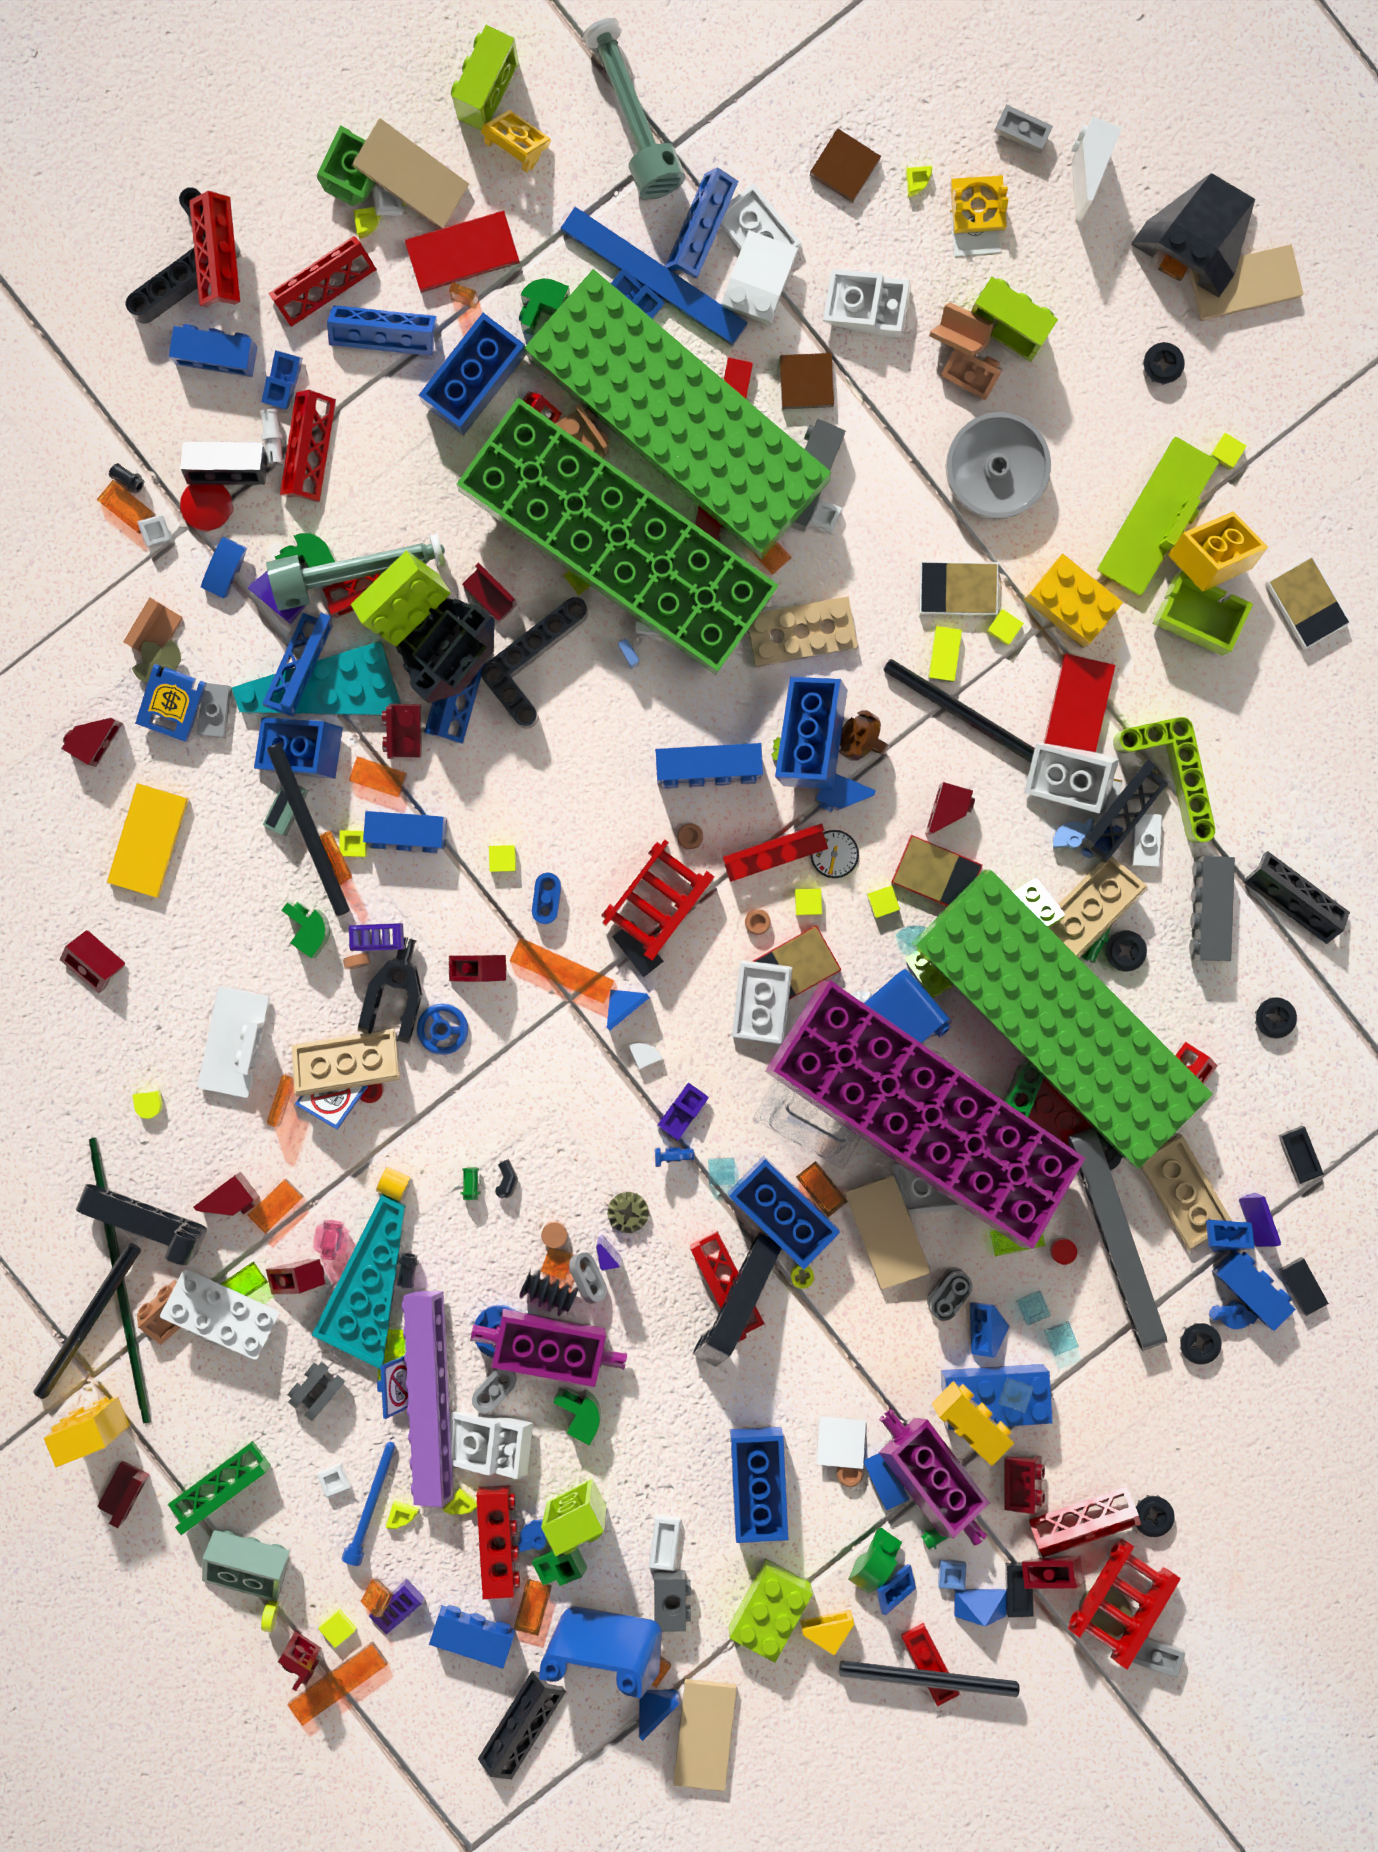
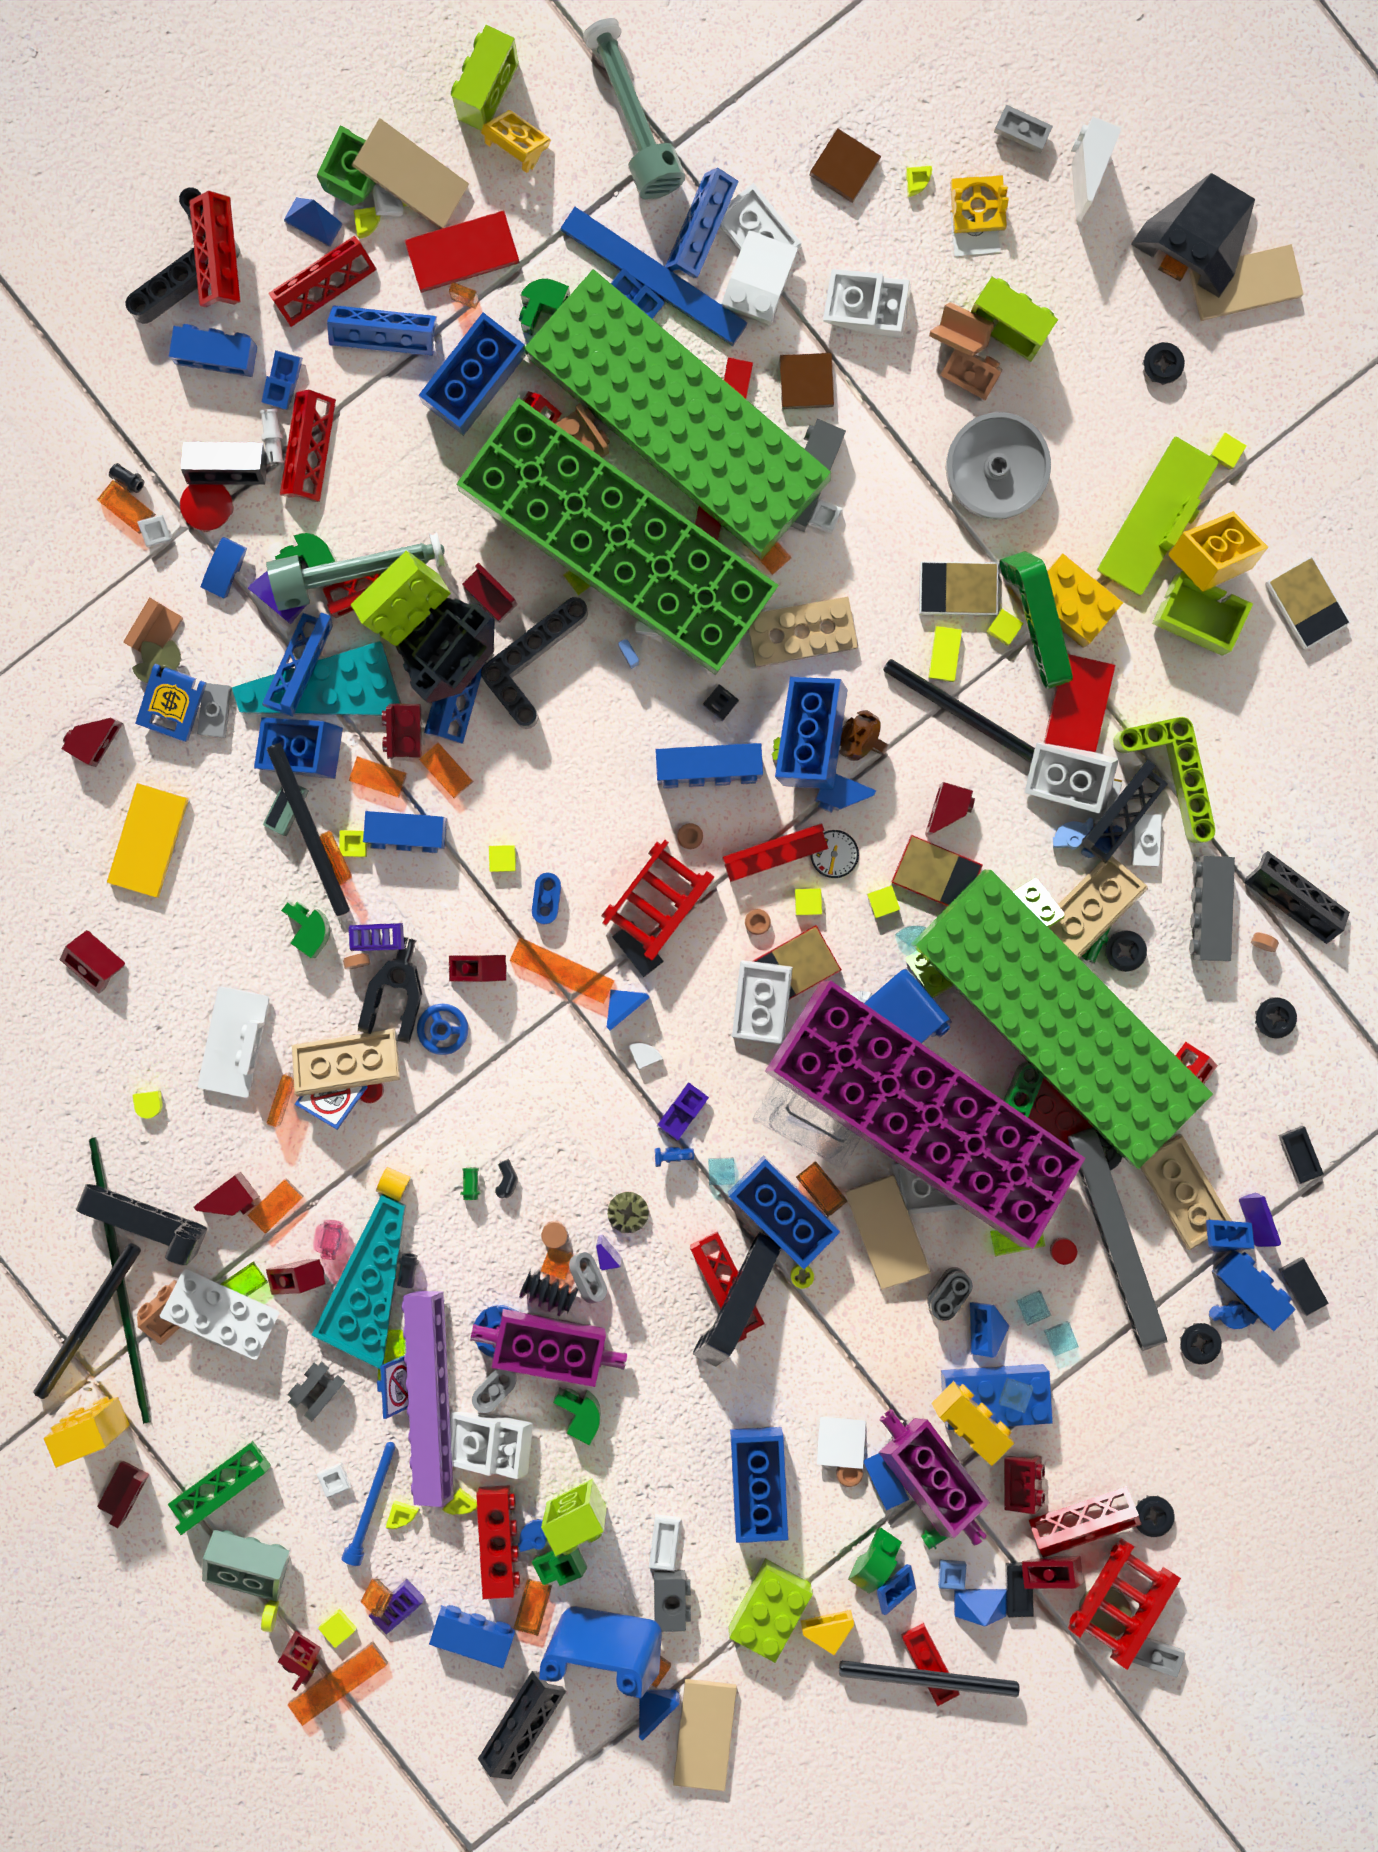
(313, 220): none -> blue slope
(446, 770): none -> clear orange tile
(721, 702): none -> black tile
(1032, 579): none -> green beam
(1265, 942): none -> nougat tile

